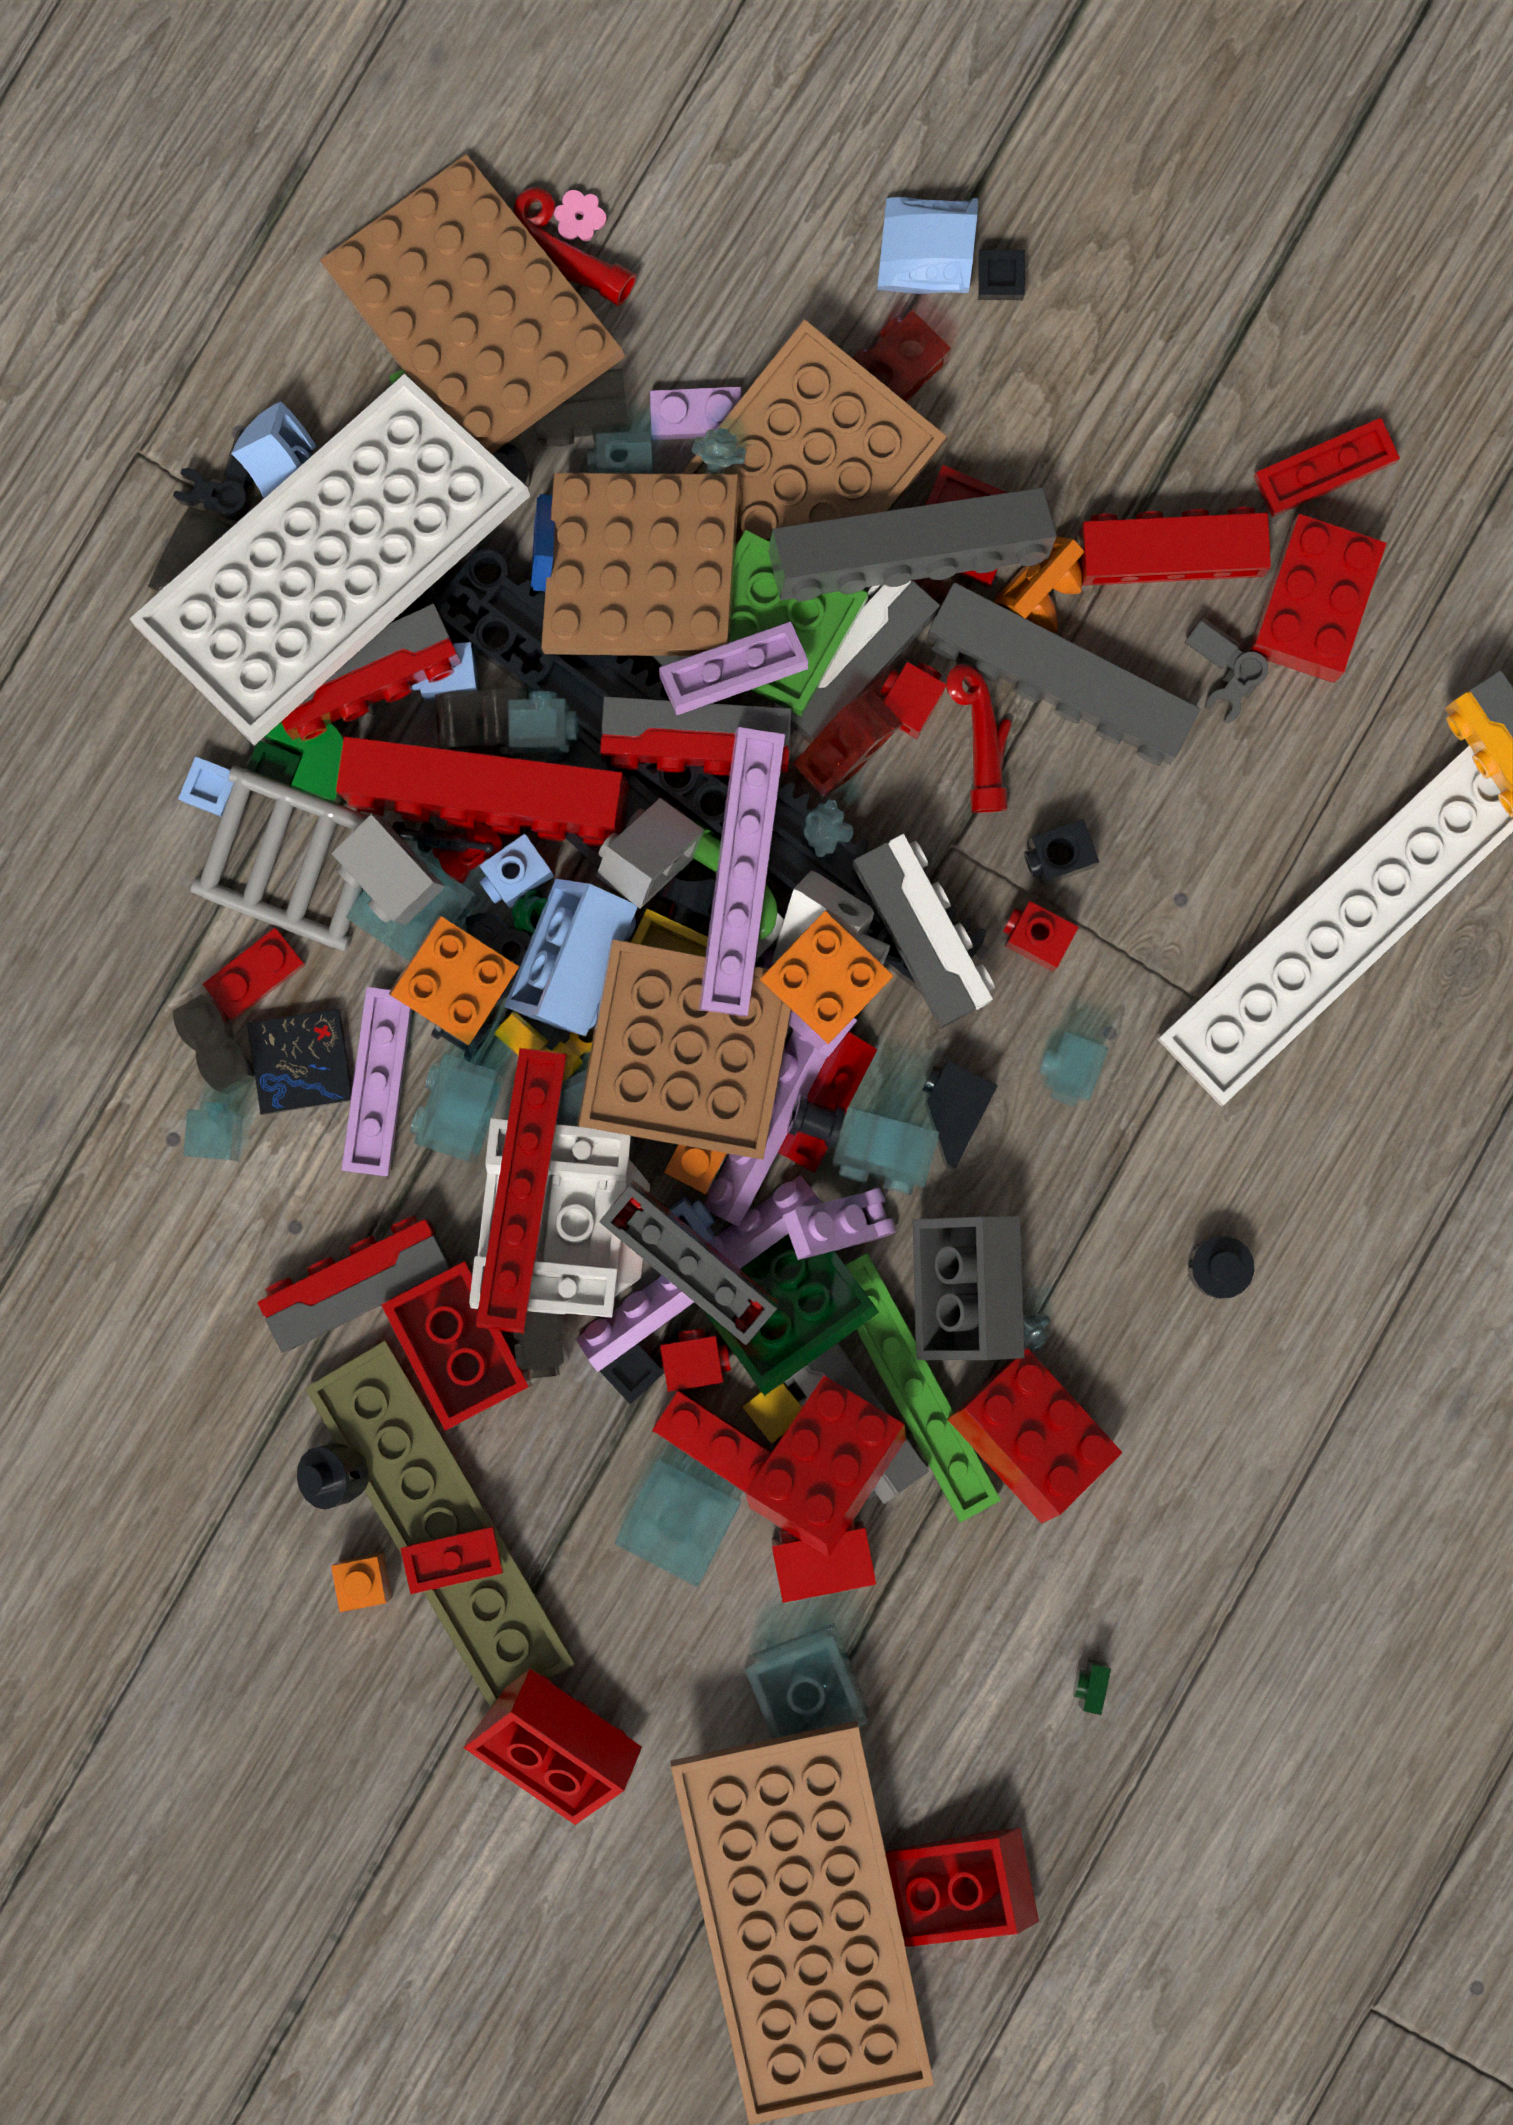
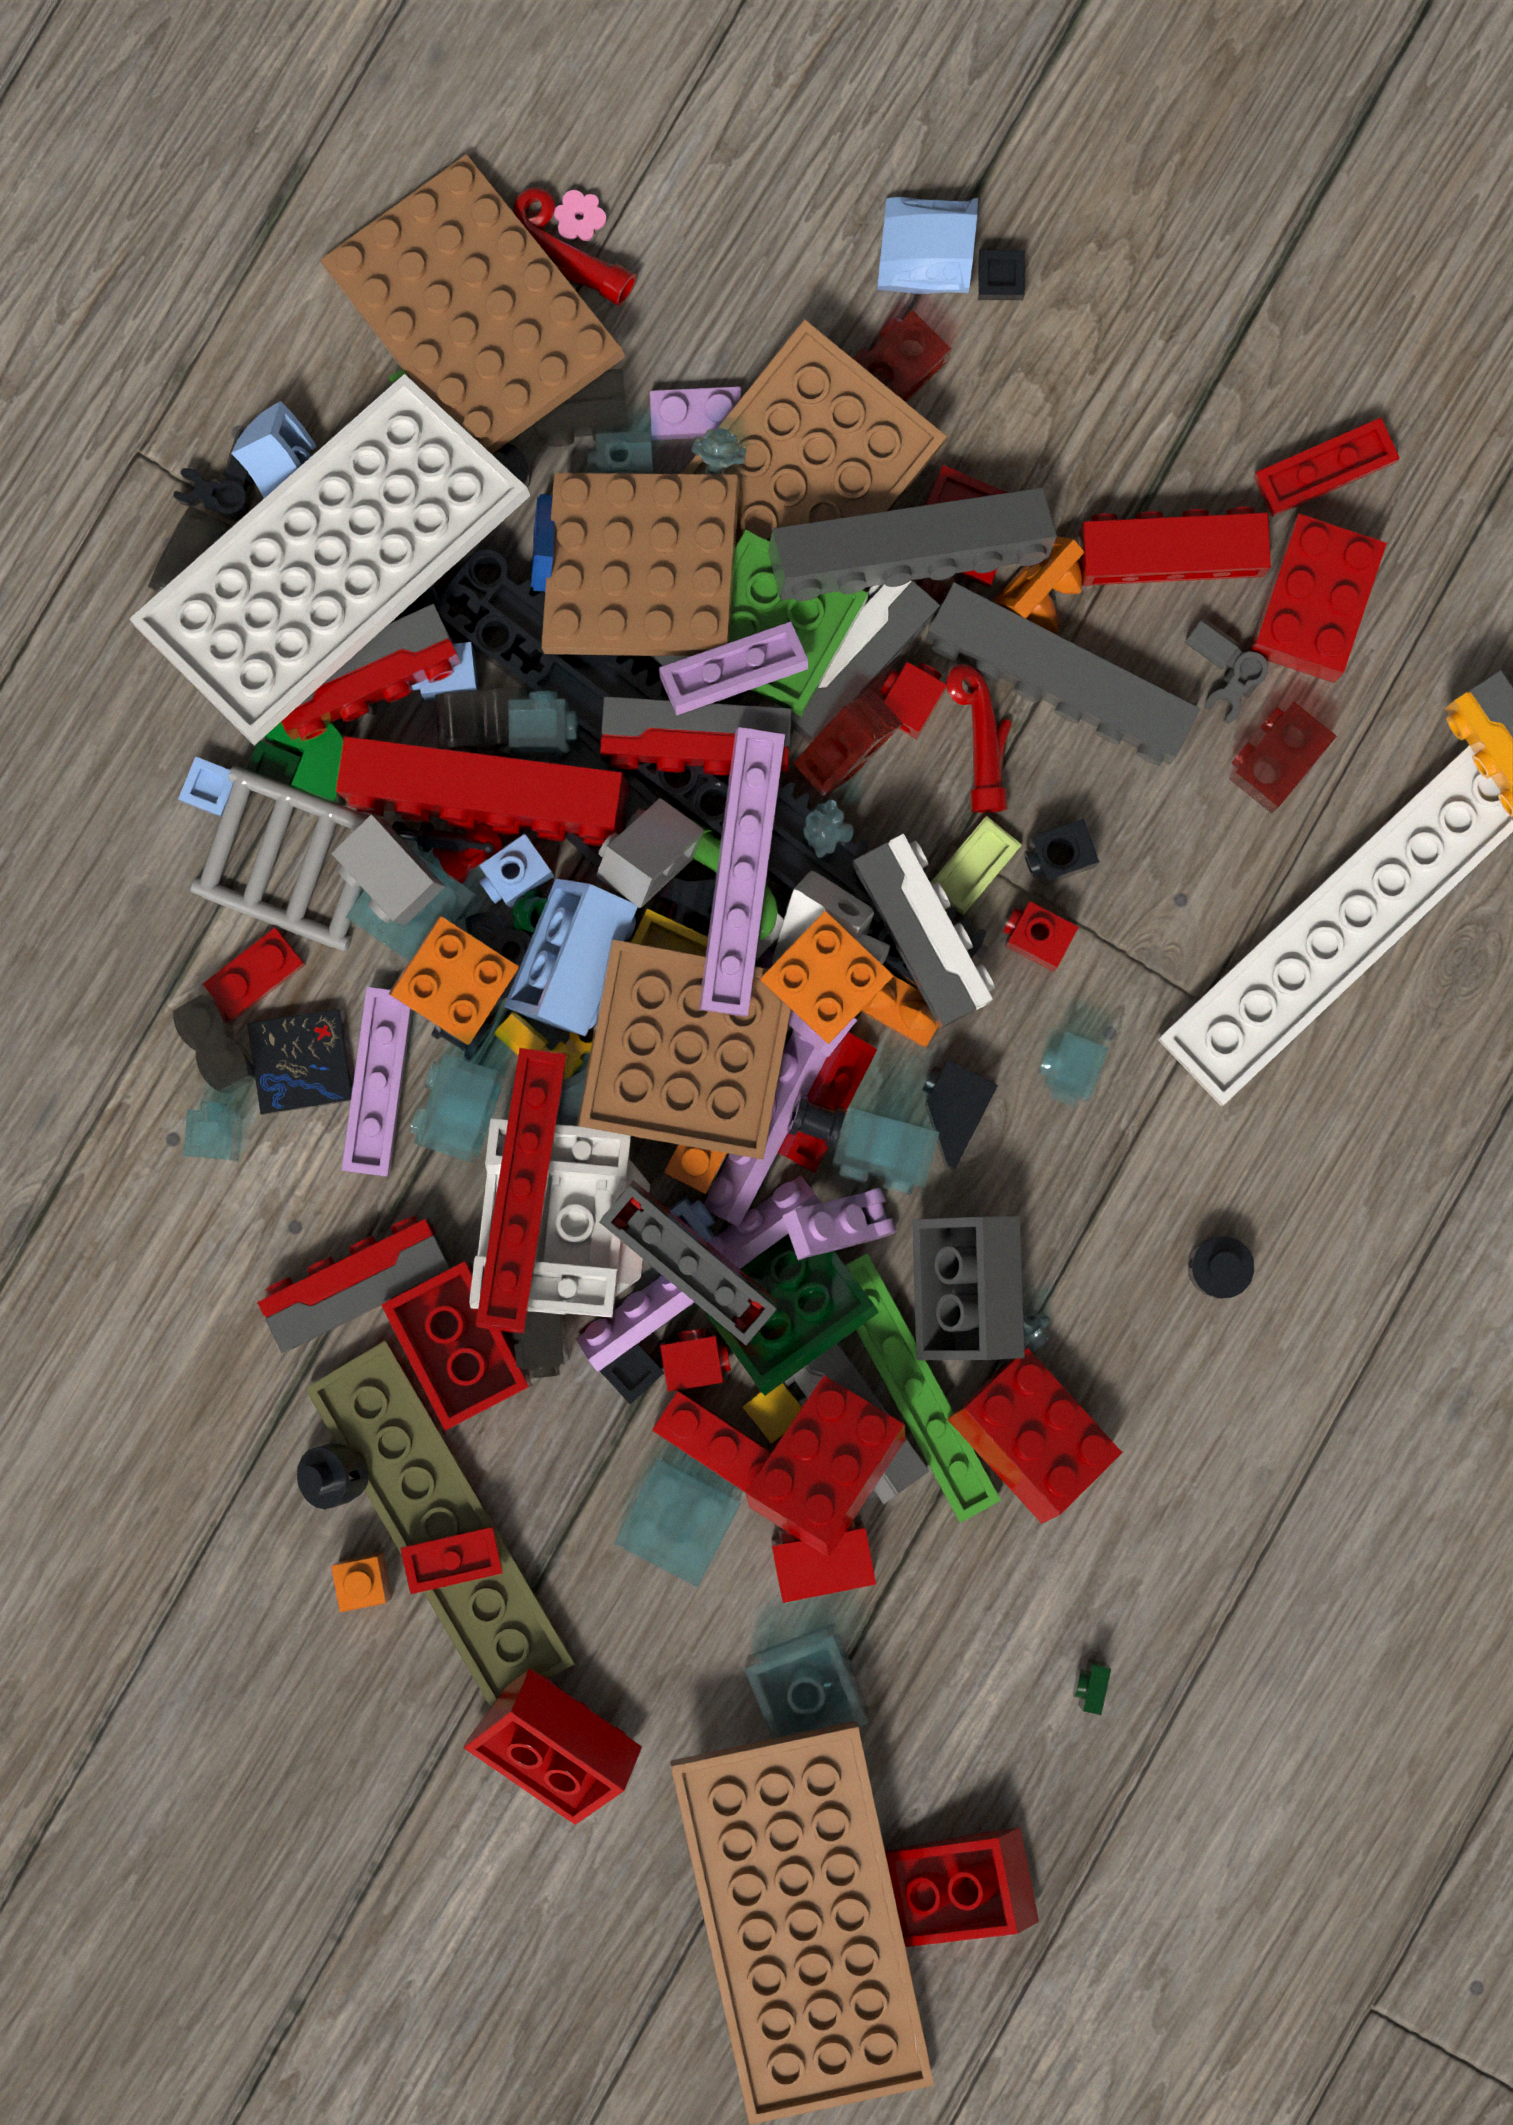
(903, 1011): none -> orange tile
(976, 864): none -> yellowish green tile
(1288, 762): none -> clear red brick

